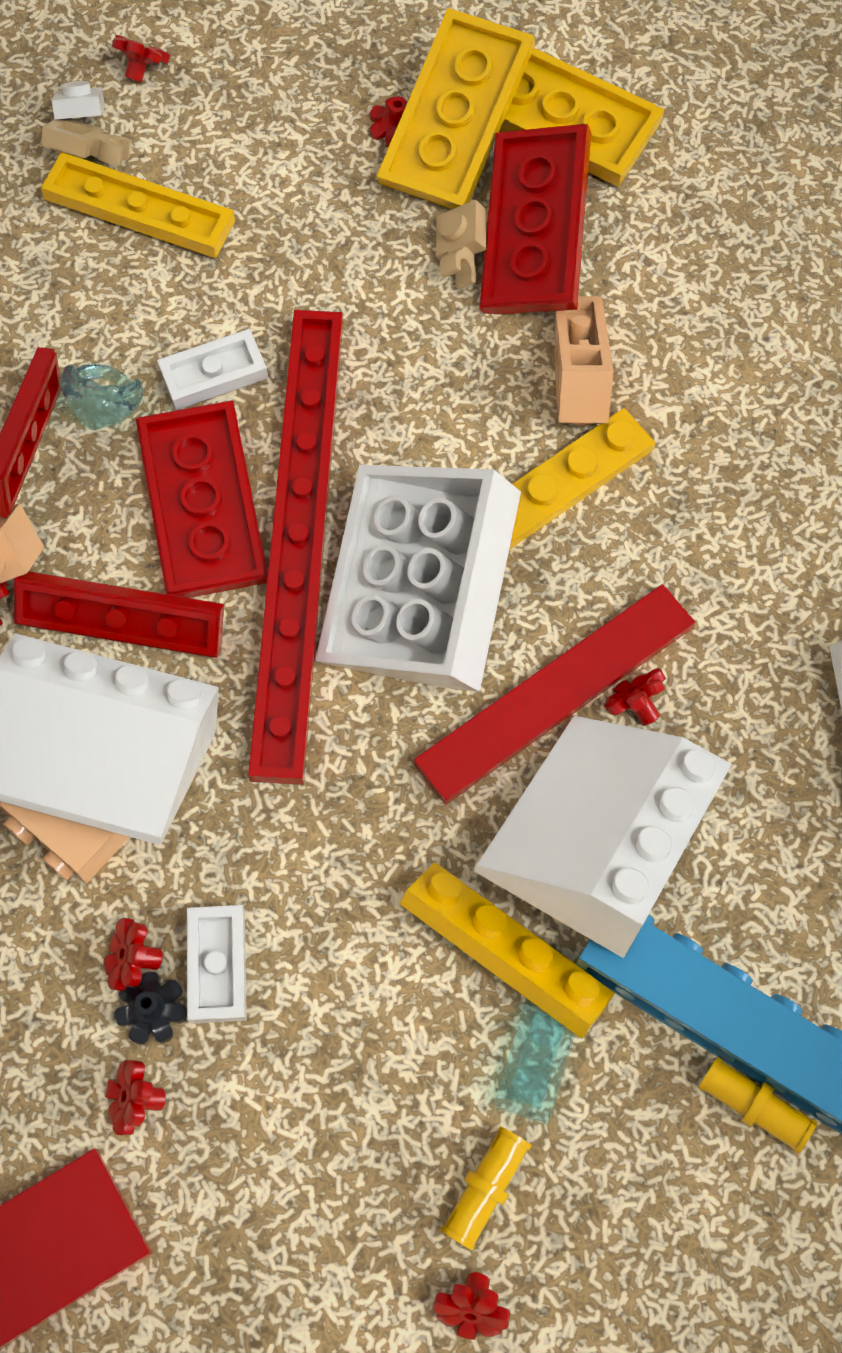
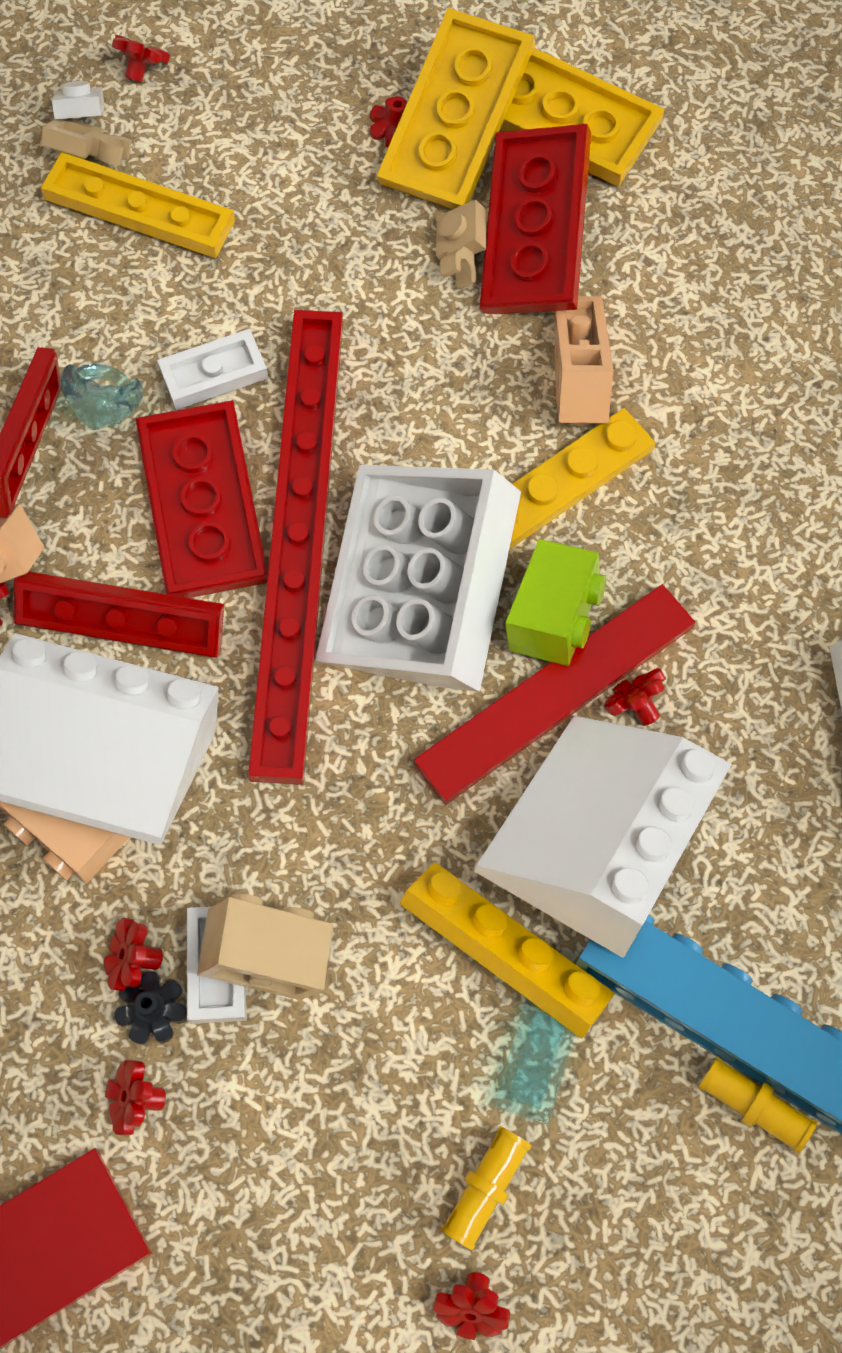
(265, 947): none -> tan brick
(554, 602): none -> lime brick

